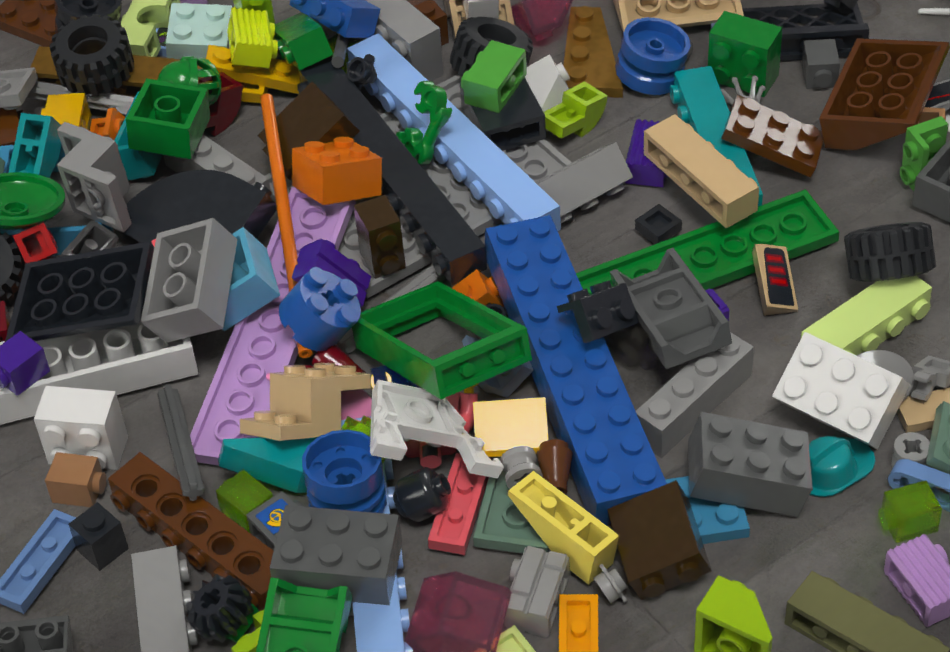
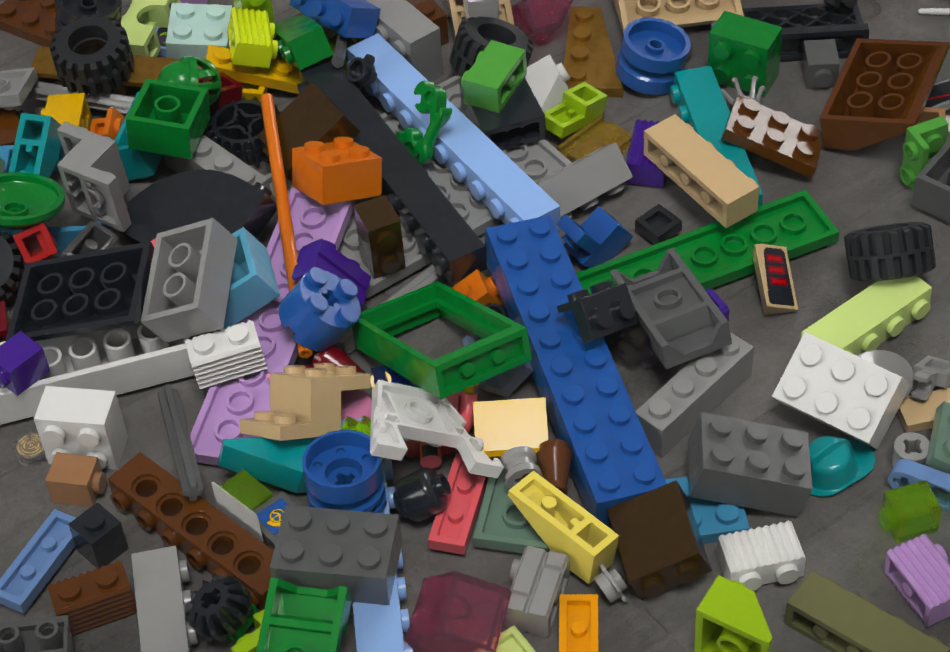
(29, 449): none -> tile
(94, 597): none -> reddish brown brick
(225, 354): none -> white brick
(237, 128): none -> black gear
(237, 511): none -> white sticker
(593, 136): none -> clear yellow plate
(596, 239): none -> blue brick
(762, 555): none -> white brick

